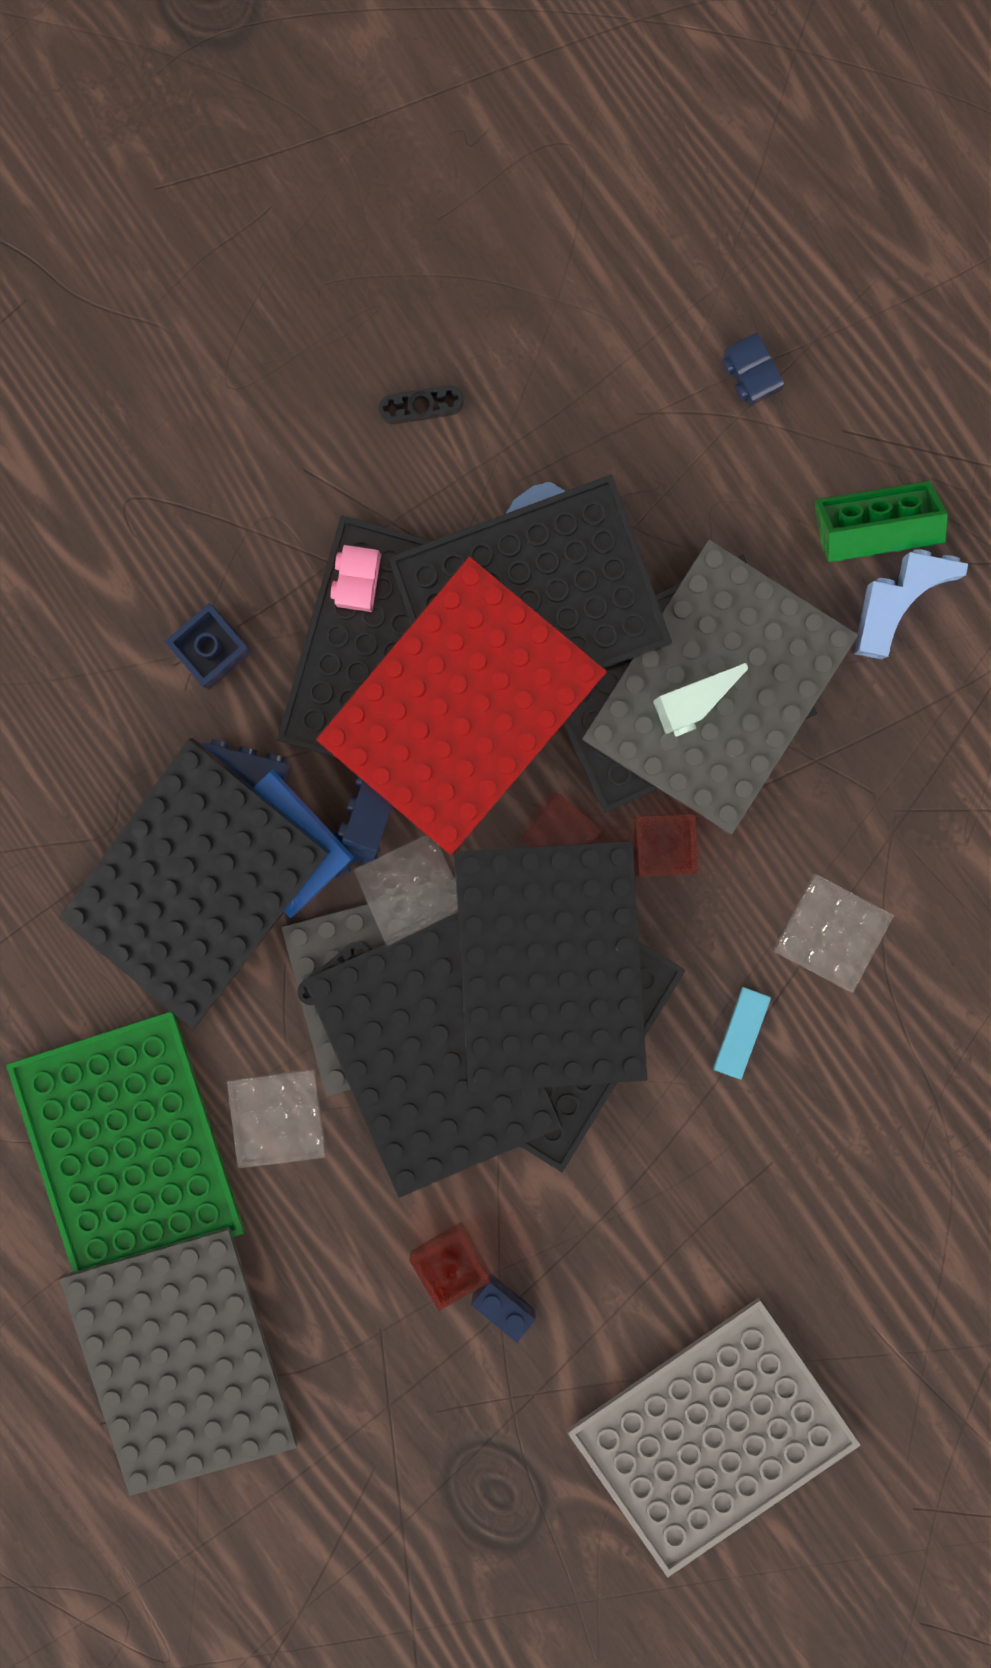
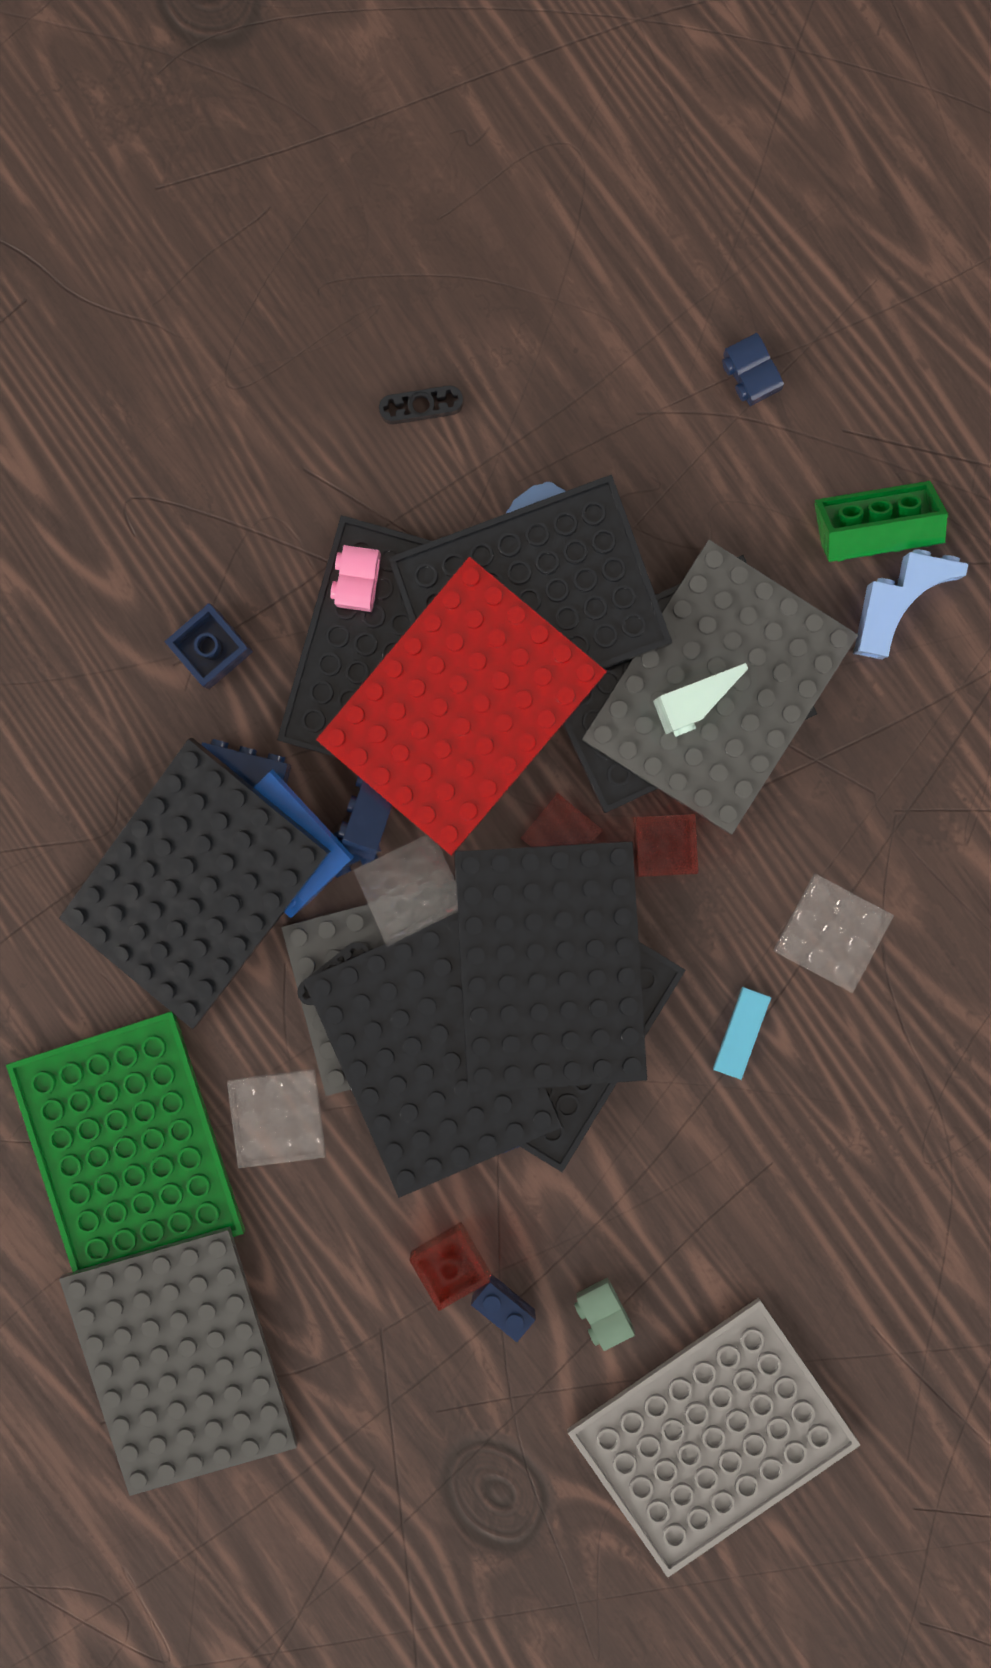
(605, 1315): none -> sand green brick

